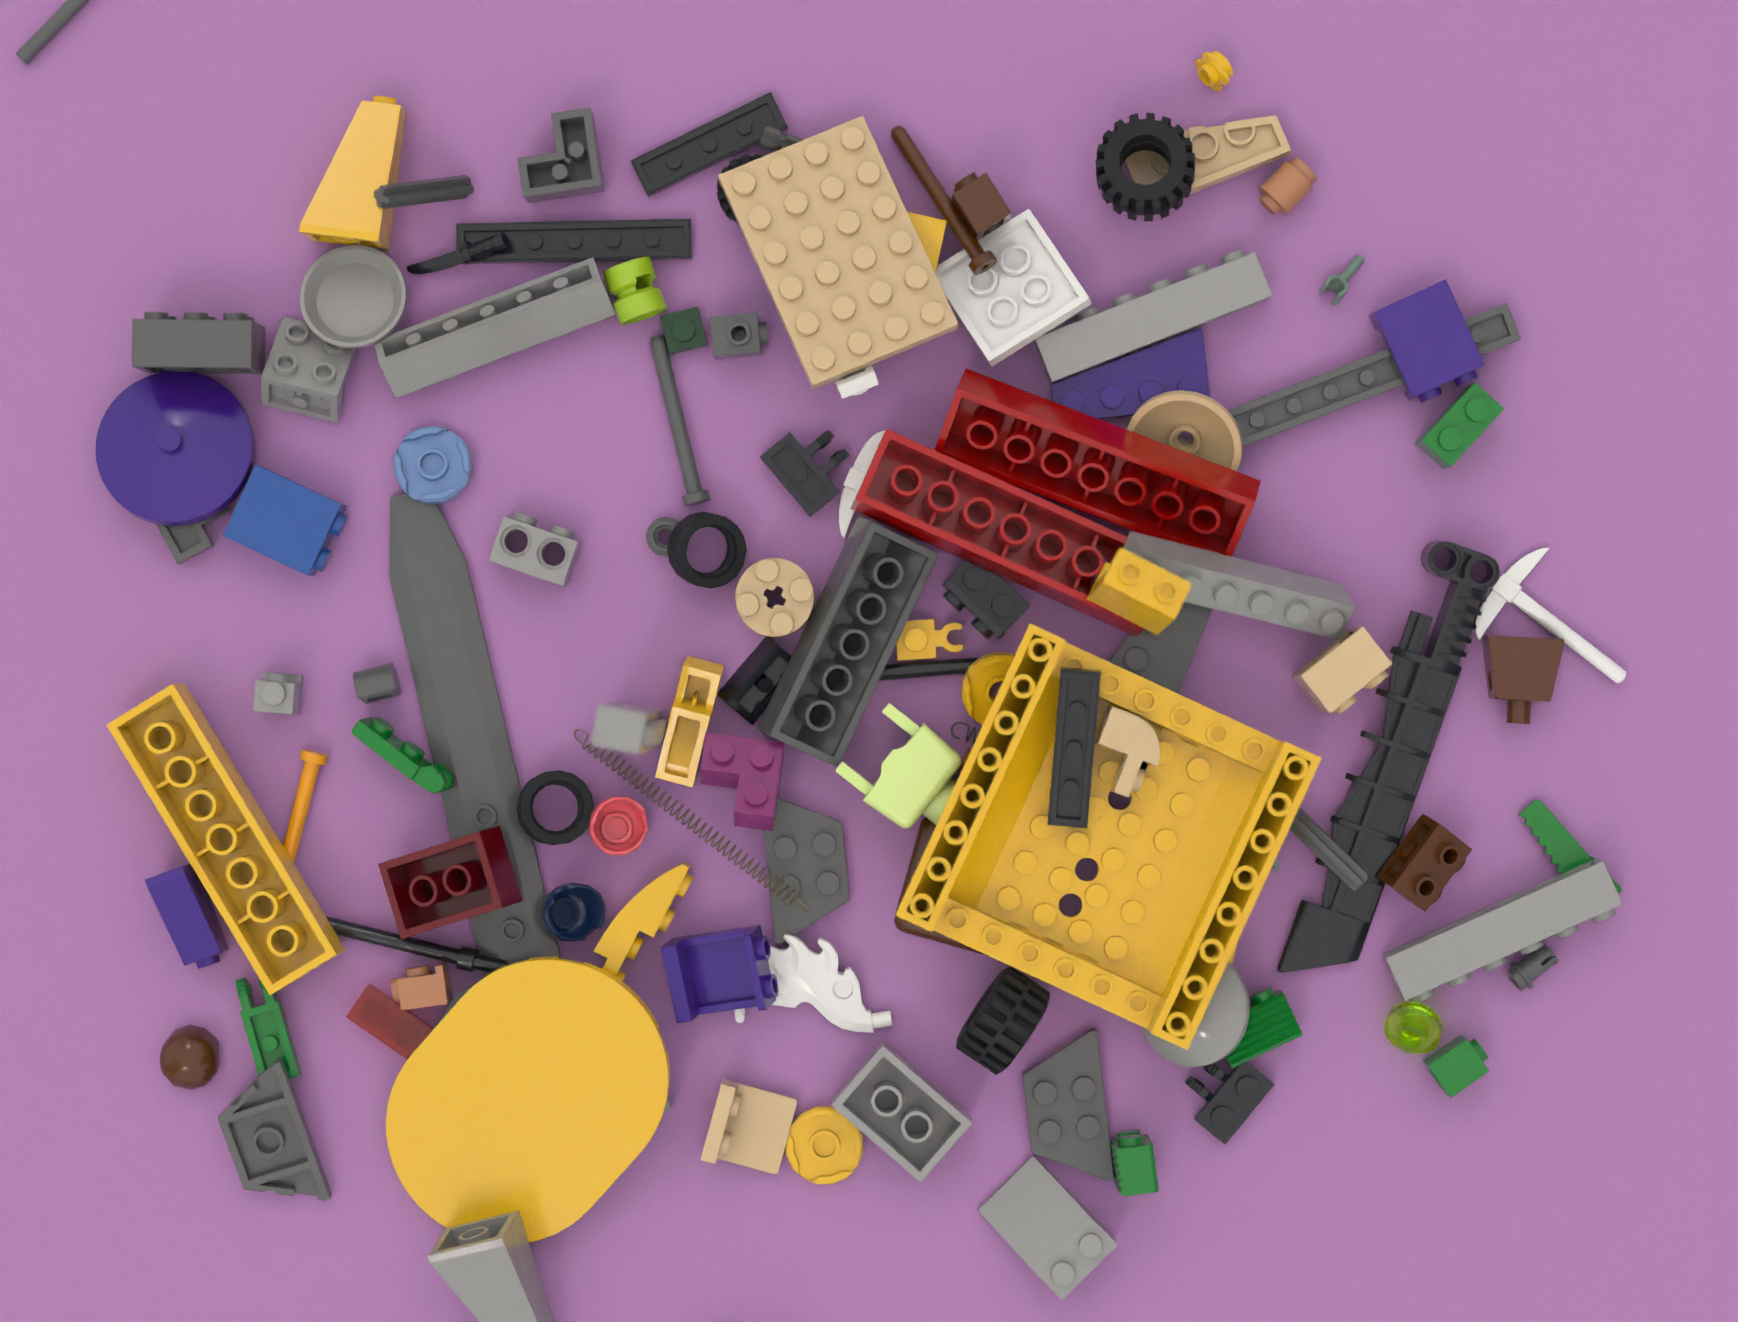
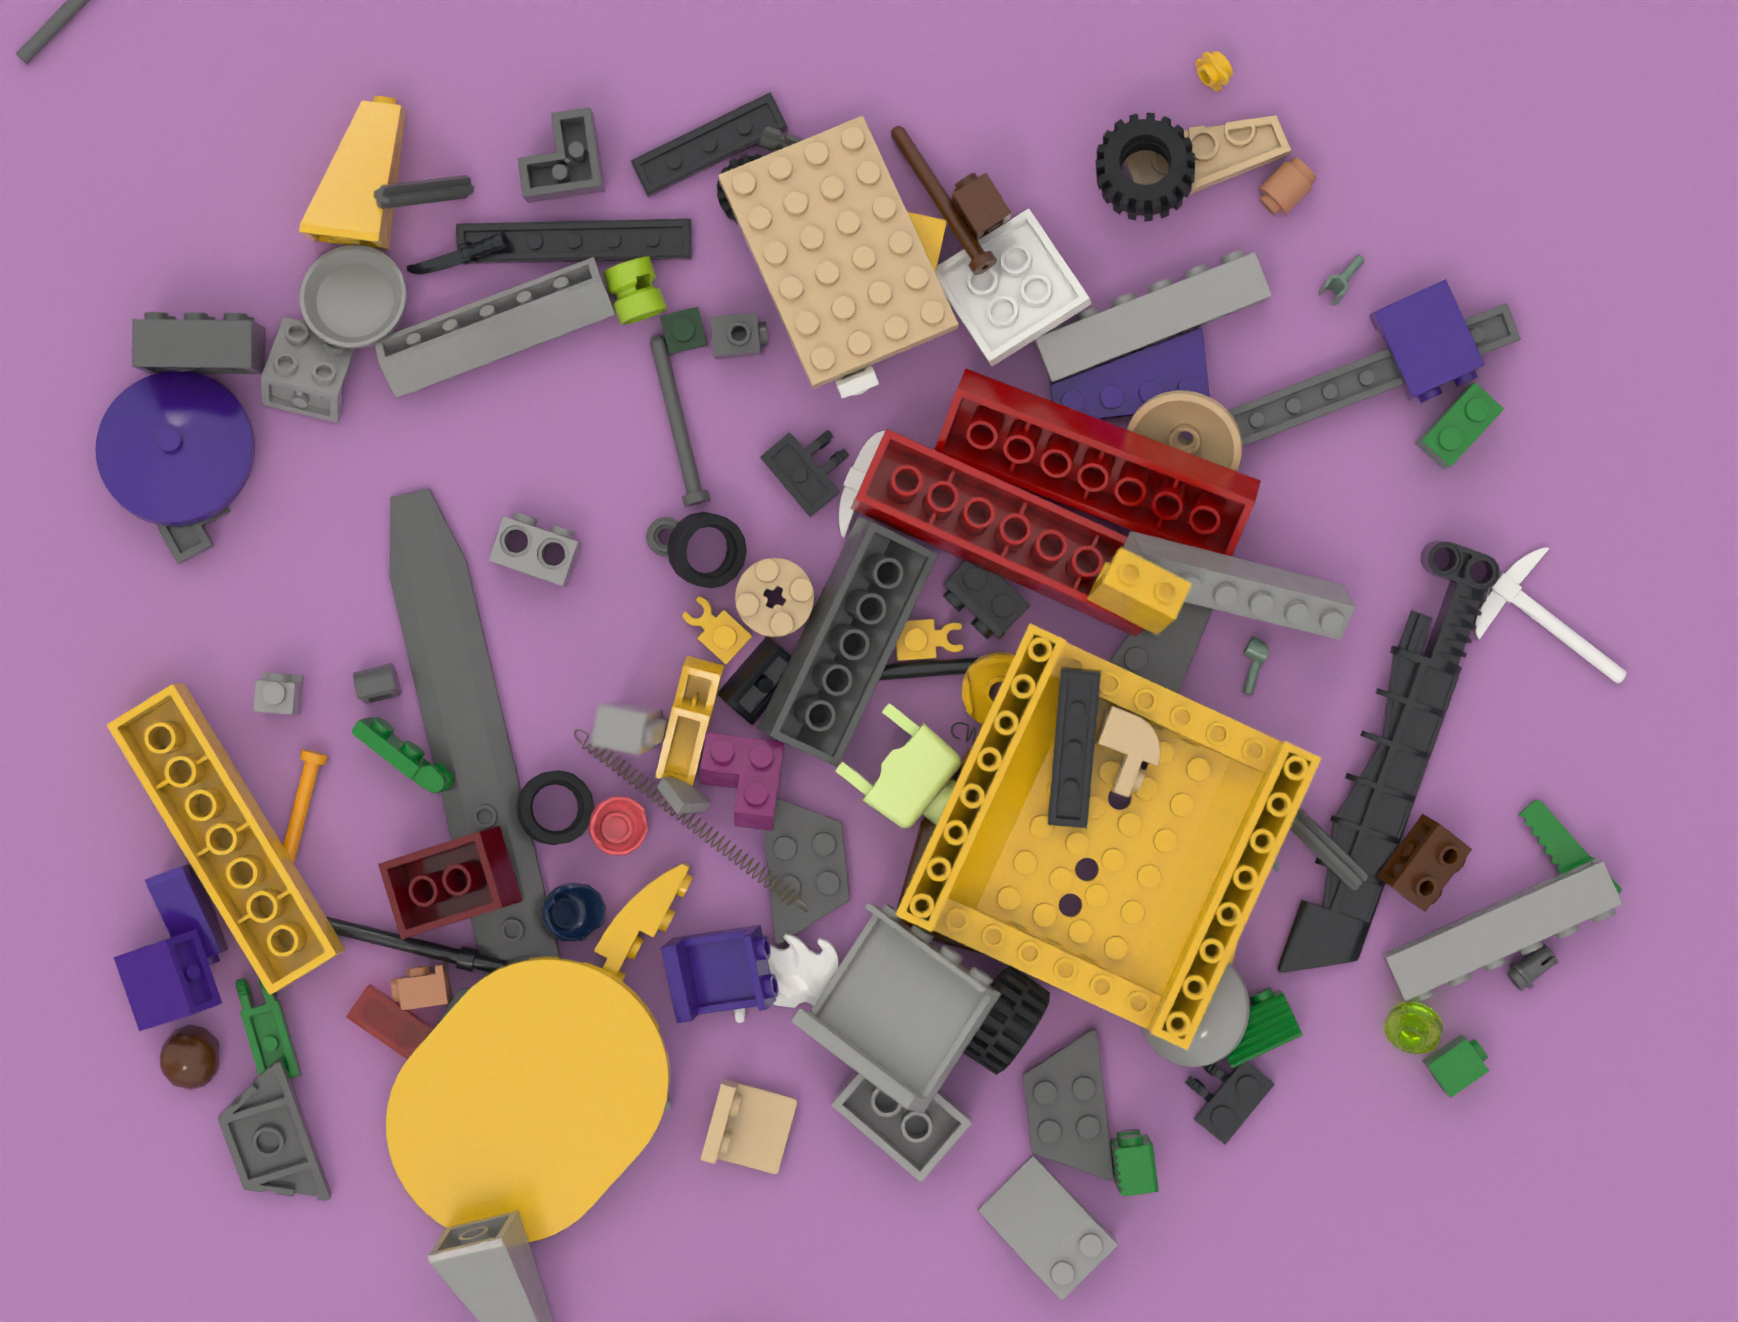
(168, 980): none -> dark purple panel
(286, 521): blue brick -> none
(432, 465): medium blue tile -> none
(683, 796): none -> light grey tile
(721, 633): none -> yellow plate
(824, 1145): yellow tile -> none
(900, 1009): none -> light grey panel
(1258, 652): none -> sand green hand
(1343, 670): tan brick -> none
(1521, 671): reddish brown torso -> none

